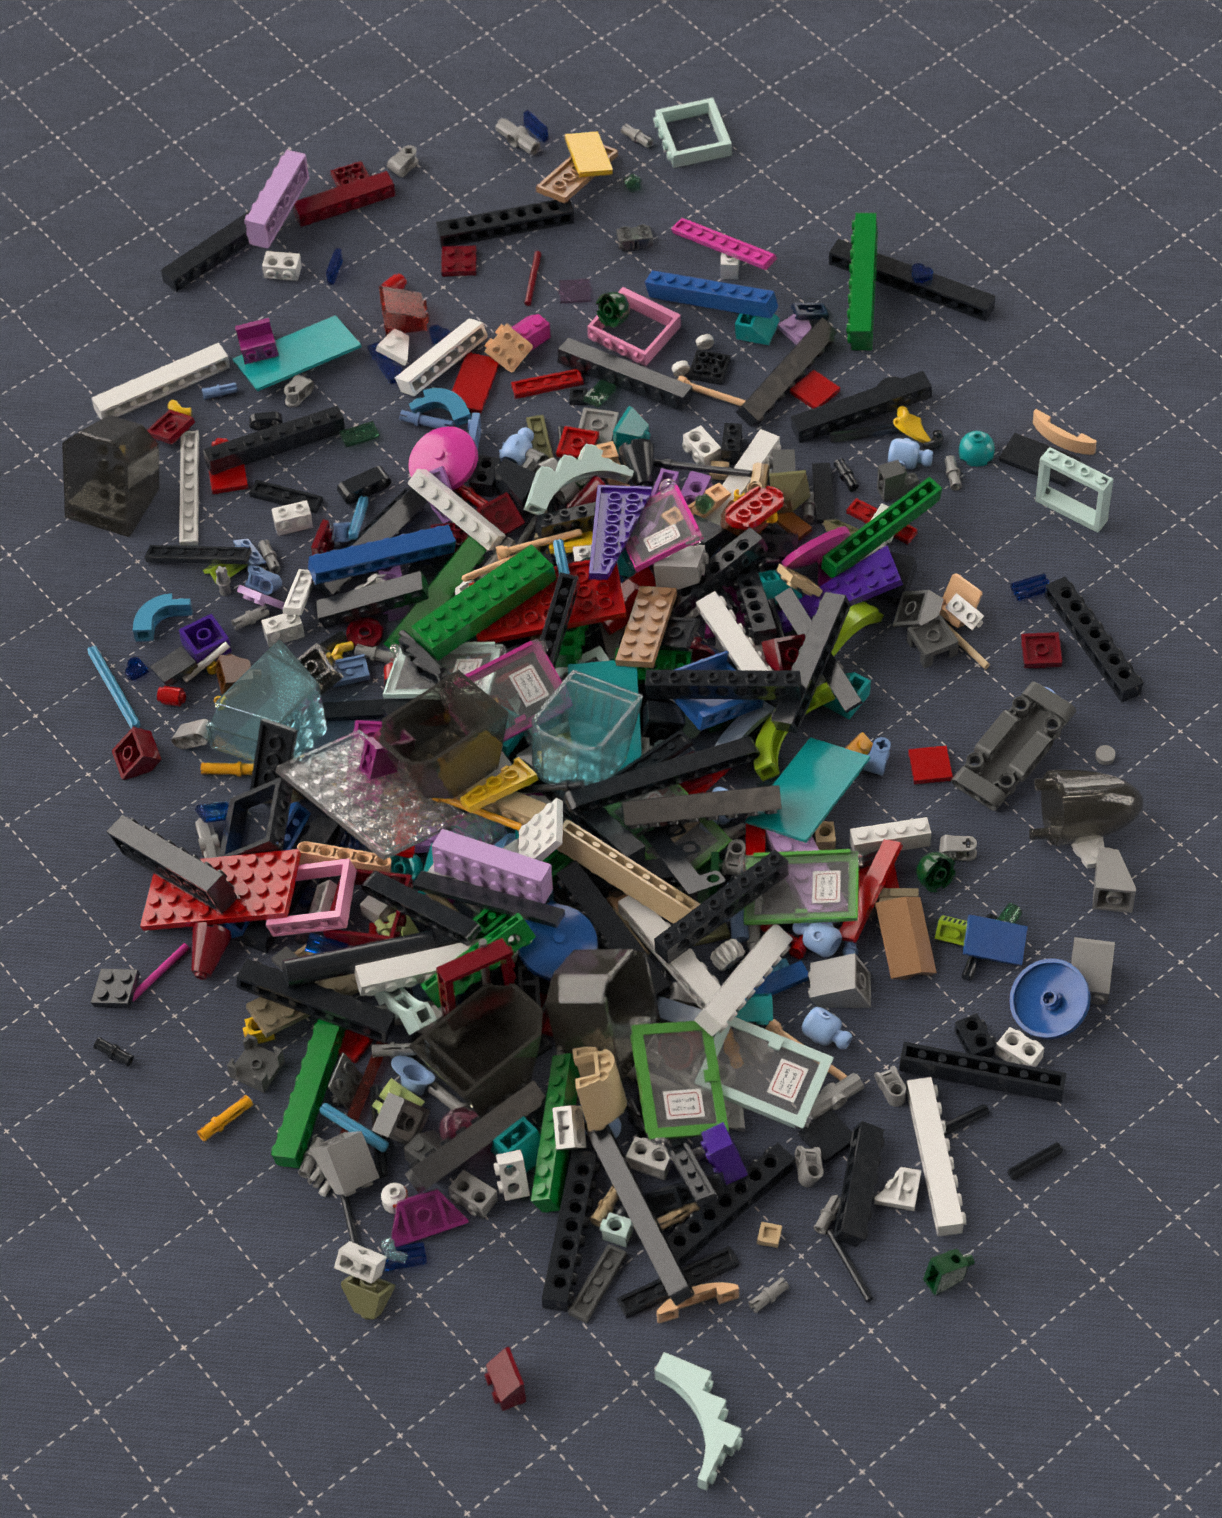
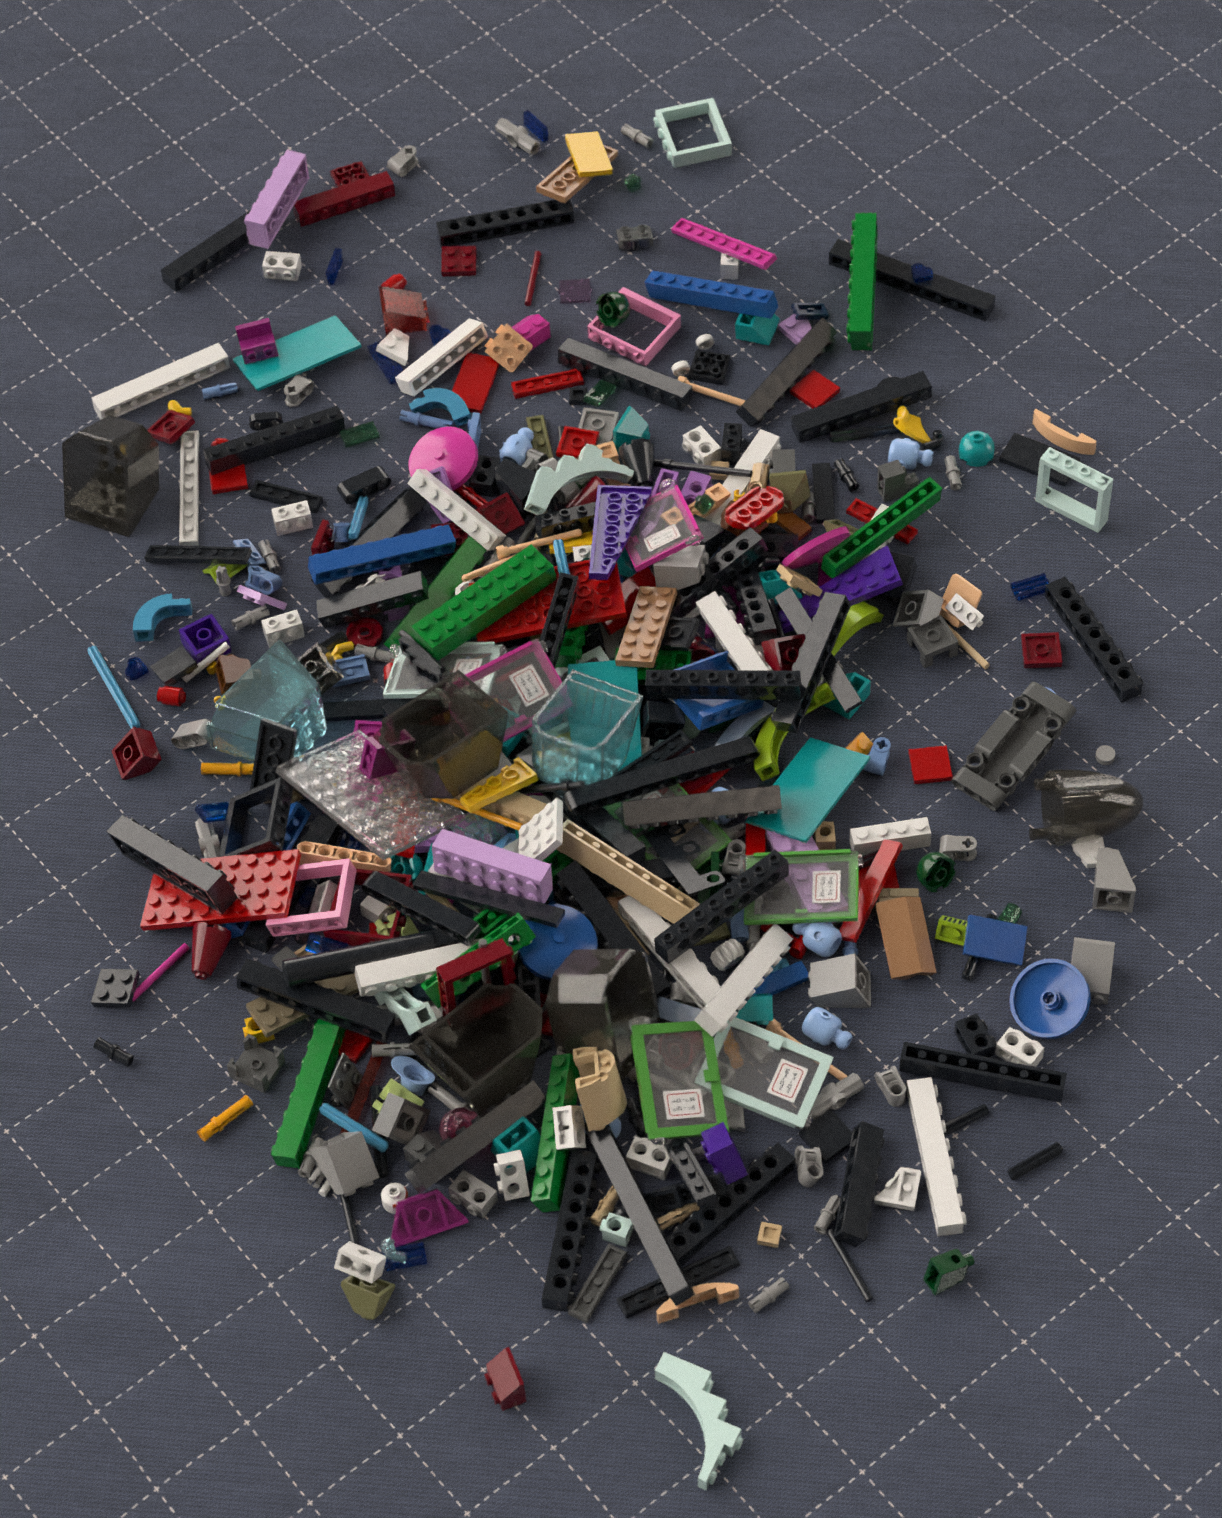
(298, 593): white tile -> none

